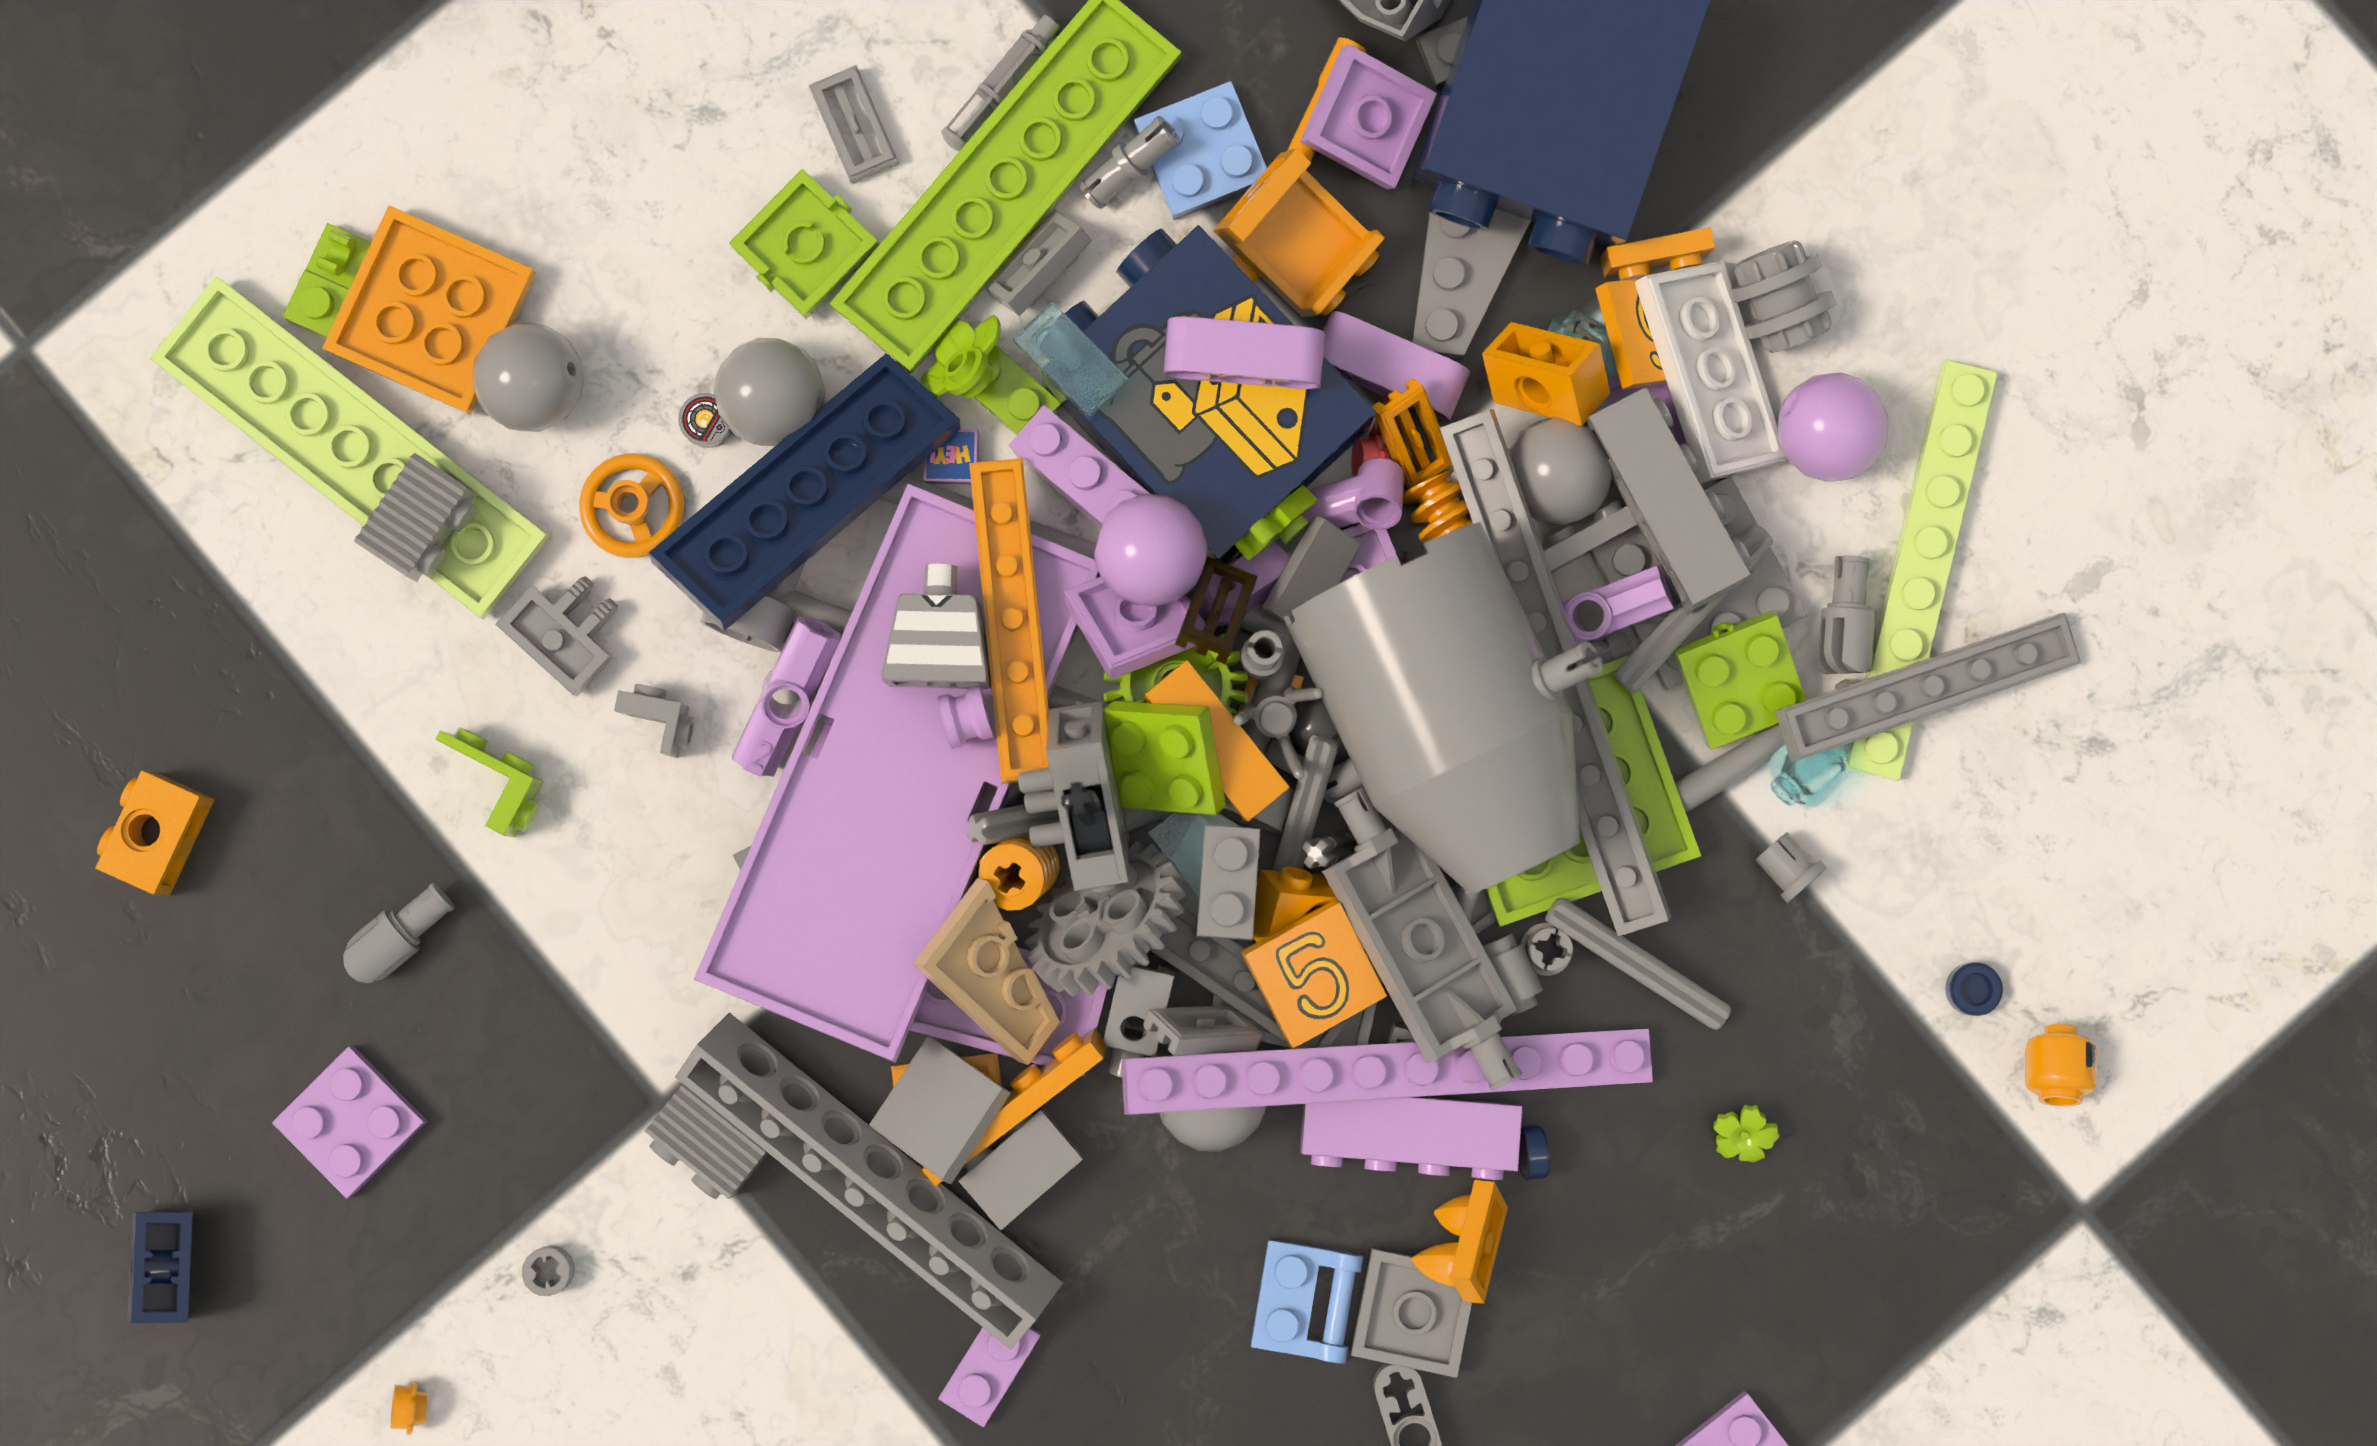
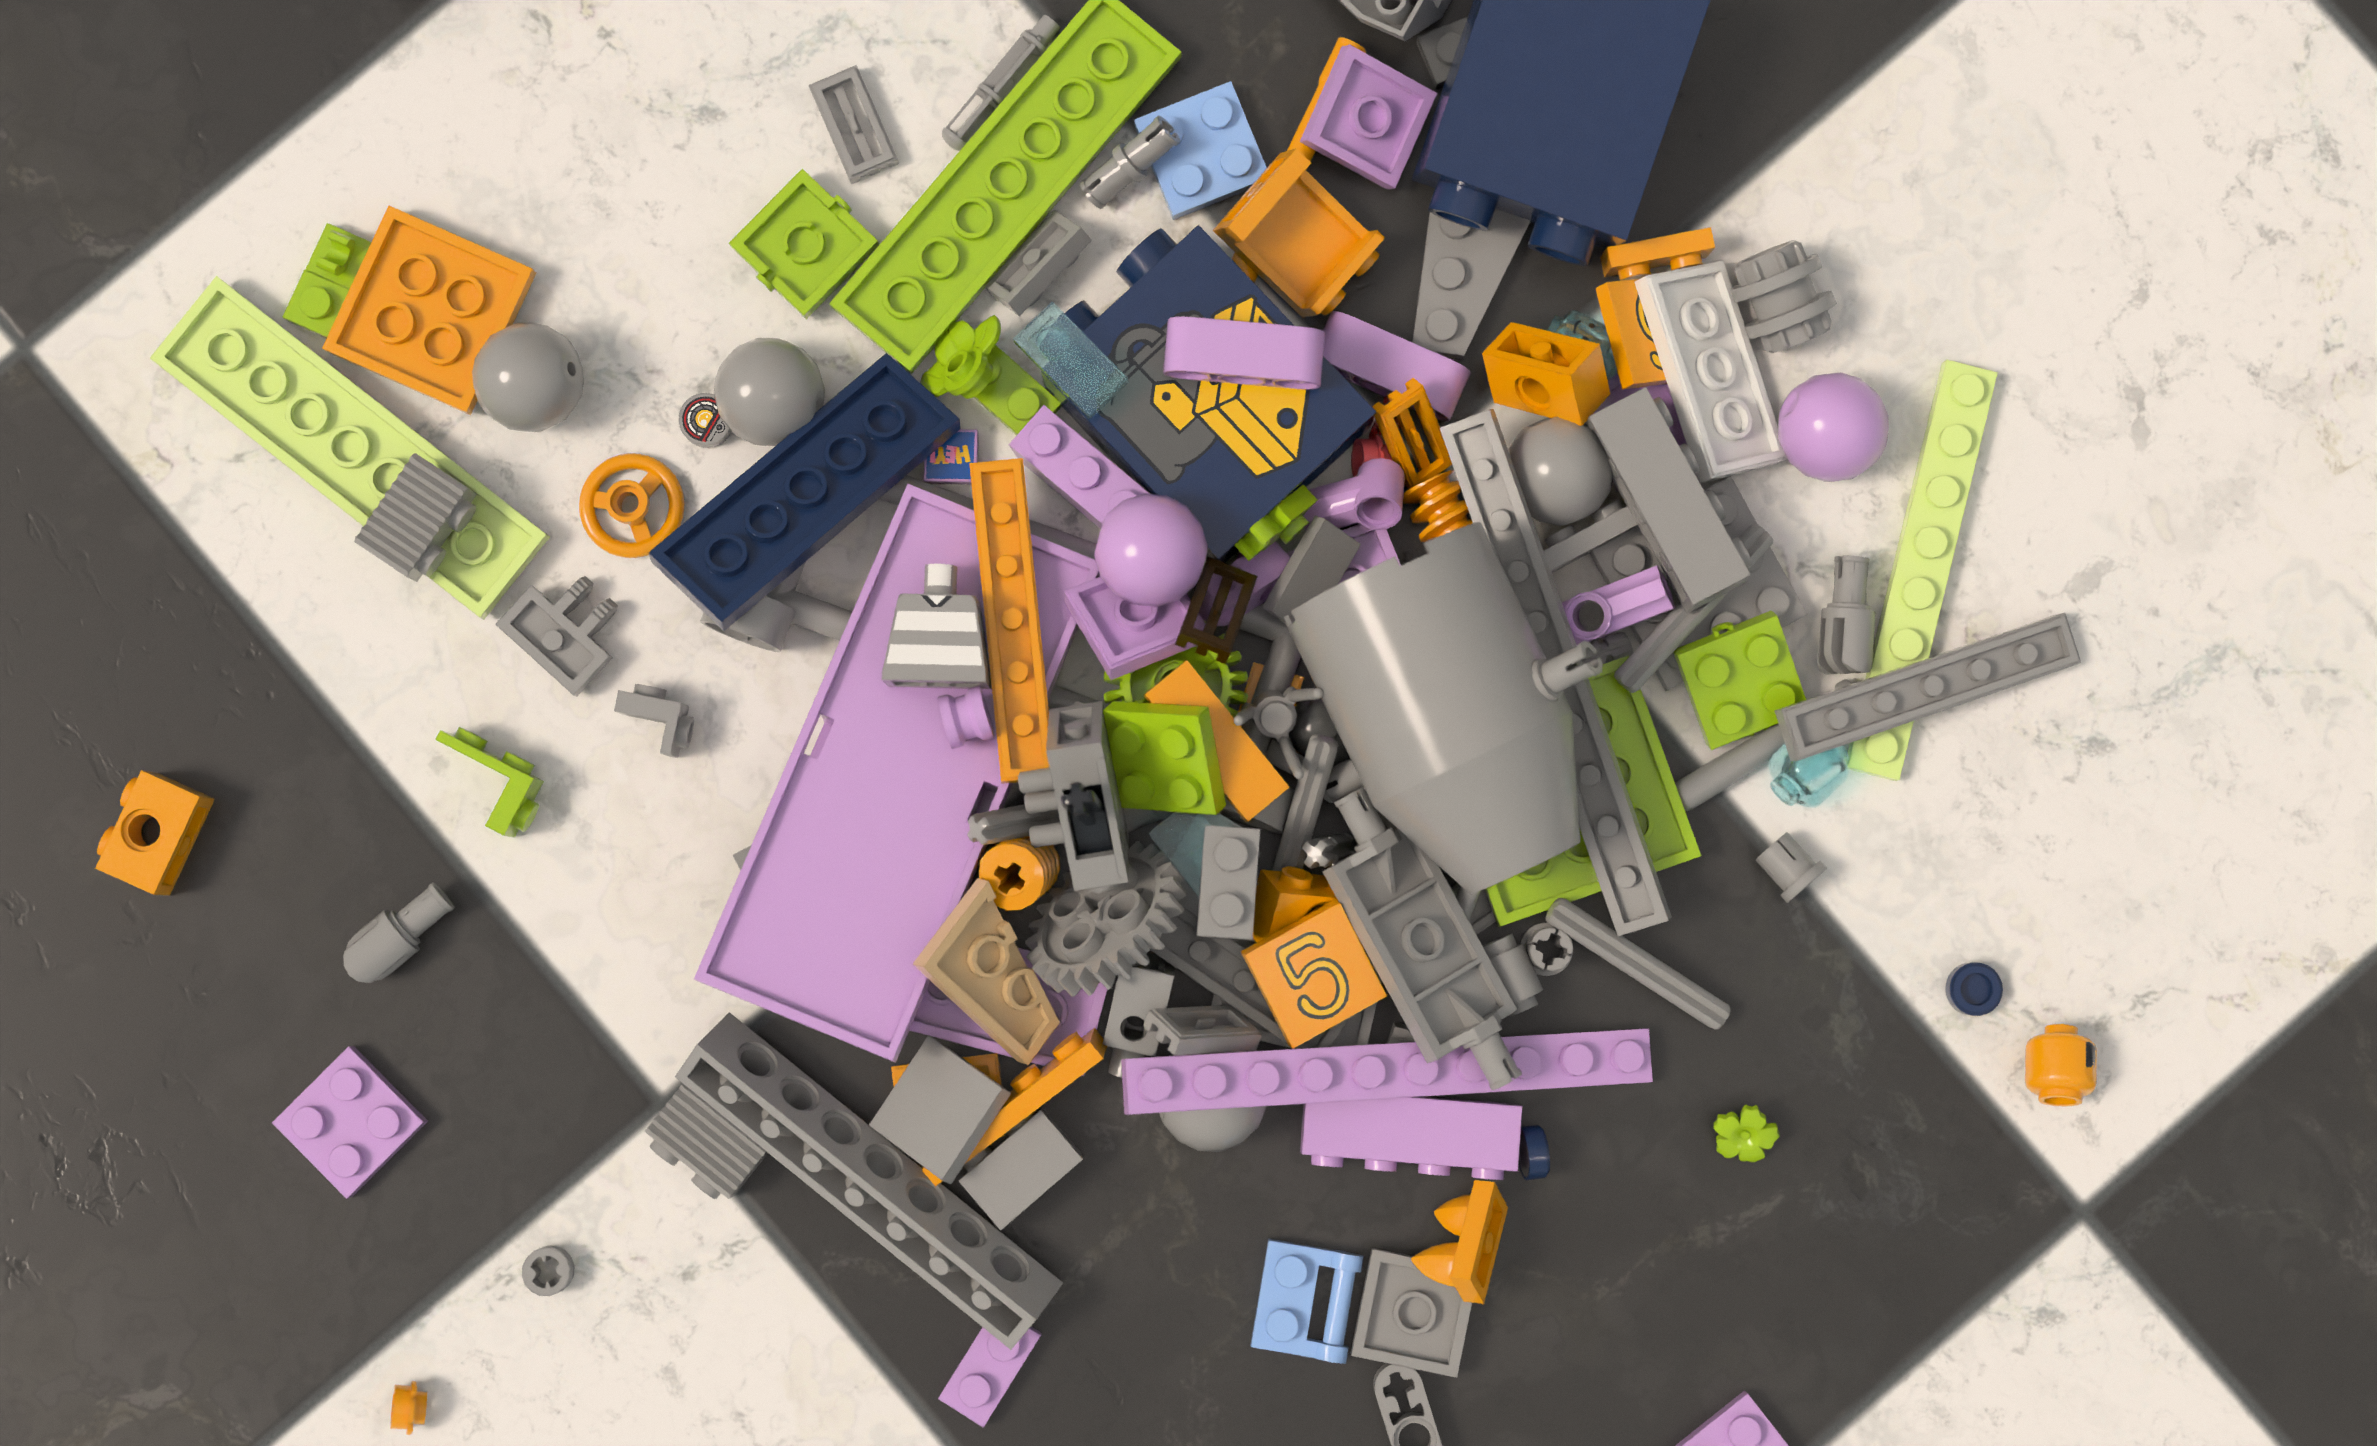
(160, 1267): dark blue brick -> none
(796, 669): lavender piece -> none
(1266, 643): light grey pin -> none

